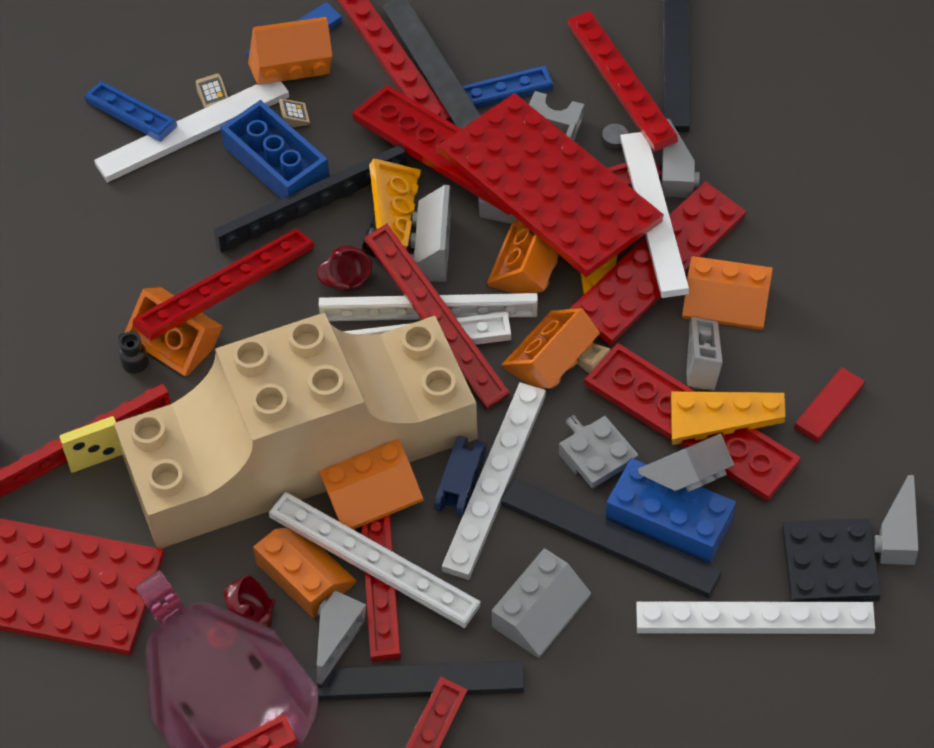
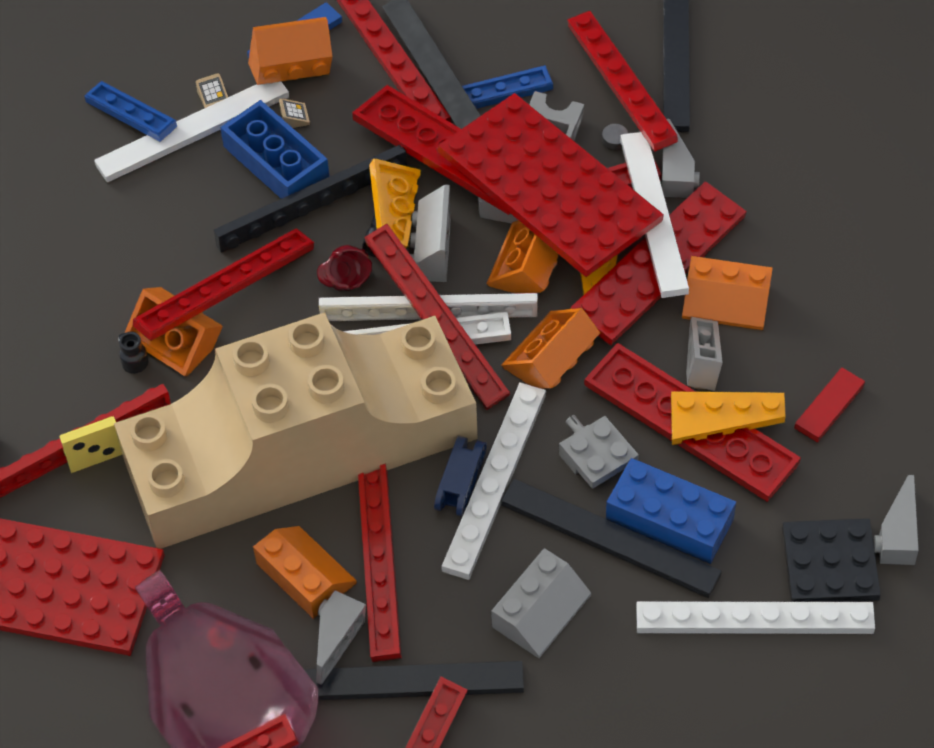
(249, 600): dark red hair -> none
(371, 485): orange slope -> none
(375, 559): white tile -> none
(591, 358): tan slope -> none
(691, 466): light grey slope -> none

